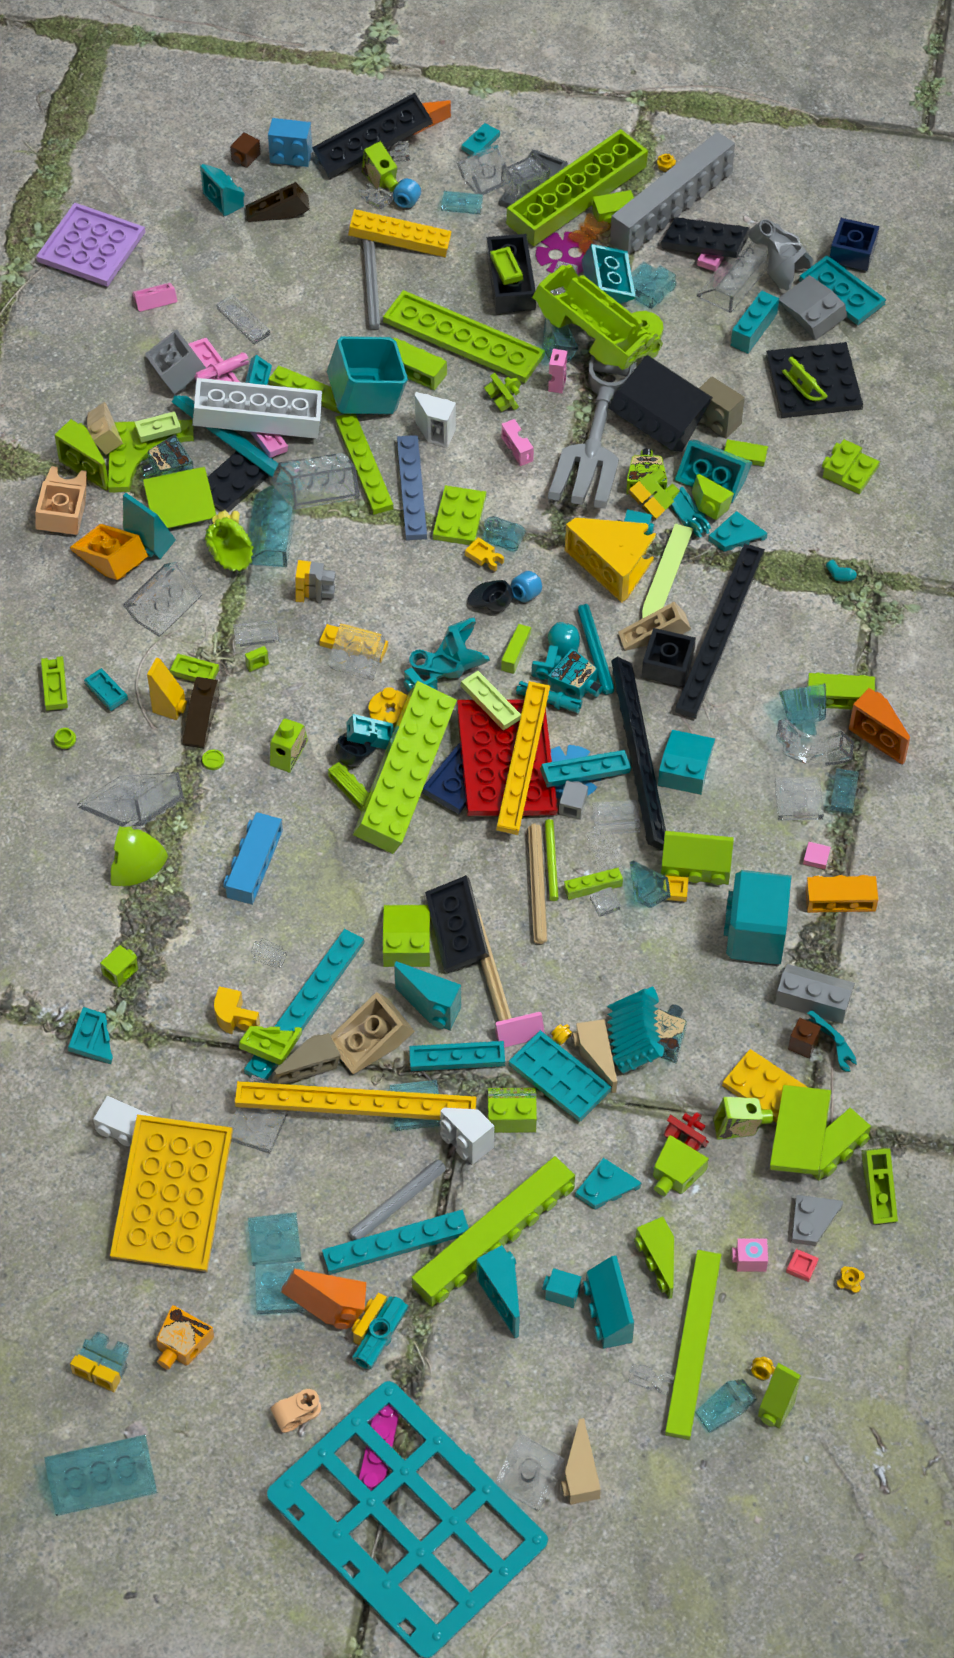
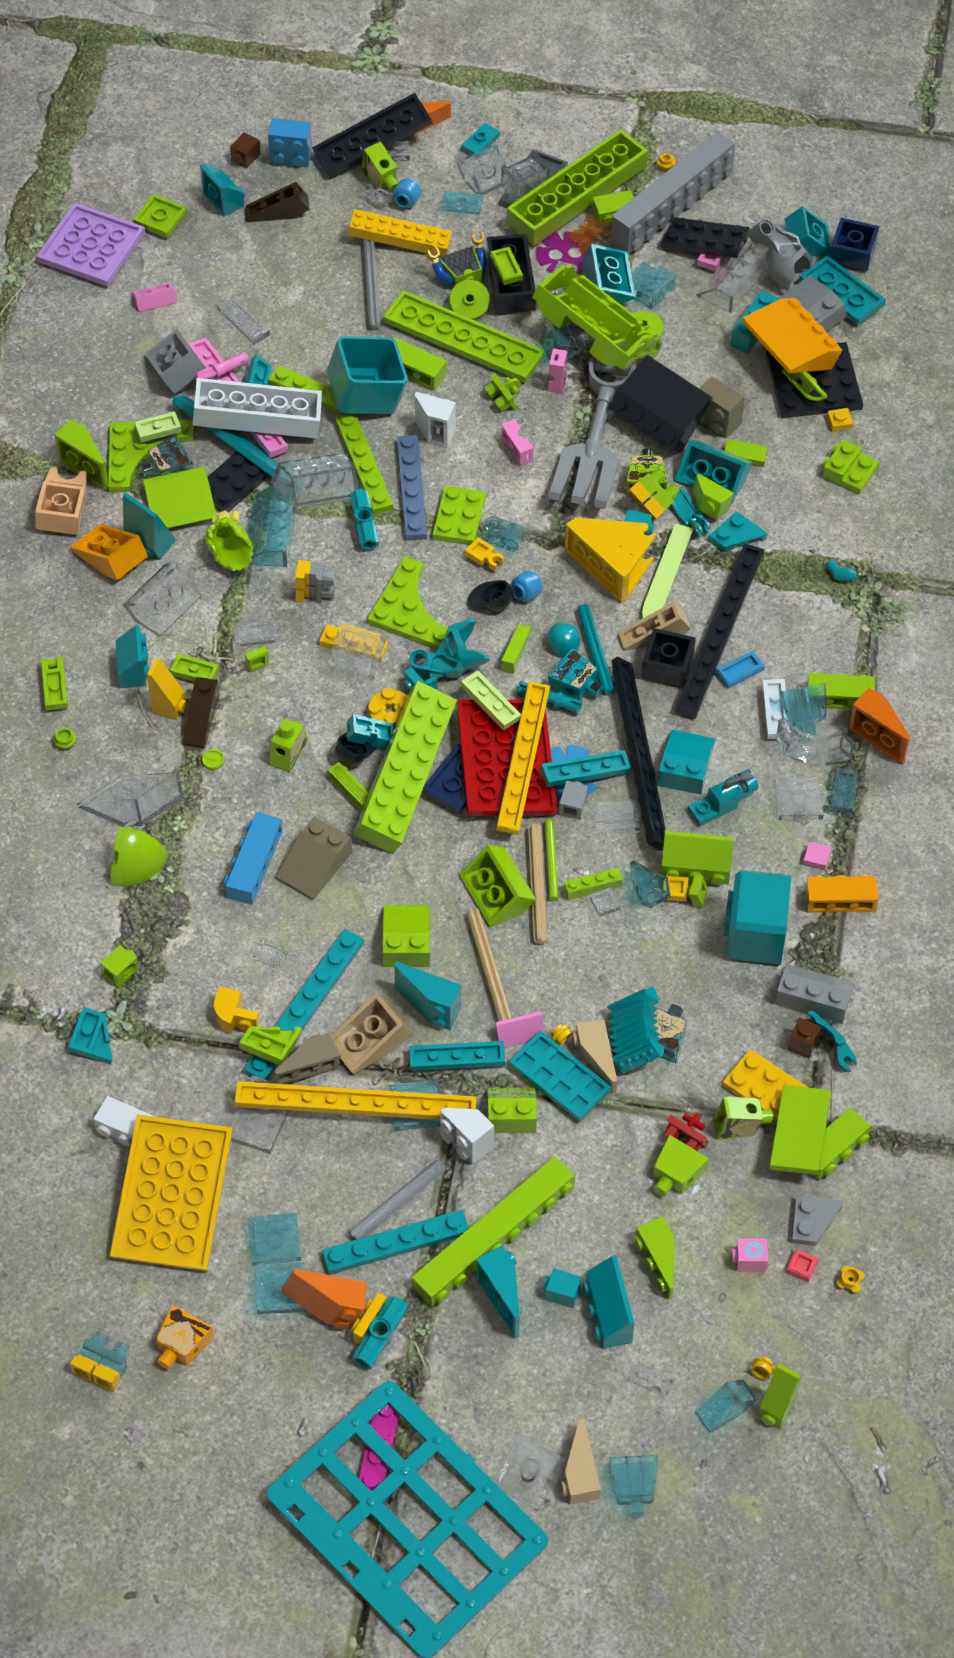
(100, 1475): clear light blue slope -> none
(103, 428): tan slope -> none
(106, 689): teal plate -> none
(132, 658): none -> teal slope
(160, 215): none -> lime plate
(294, 1411): light nougat piece -> none
(315, 858): none -> dark tan slope
(364, 519): none -> teal piece
(402, 611): none -> lime plate
(457, 924): black plate -> none
(460, 265): none -> torso
(470, 309): none -> lime plate
(497, 885): none -> lime slope
(543, 669): teal bracket -> none
(606, 1184): teal wing -> none
(634, 1481): none -> clear light blue torso
(693, 1345): lime tile -> none
(697, 891): none -> lime plate
(723, 797): none -> teal plate
(740, 669): none -> dark azure tile
(773, 705): none -> white plate
(793, 336): none -> light orange slope
(811, 231): none -> teal slope
(840, 419): none -> yellow plate
(880, 1184): lime slope -> none

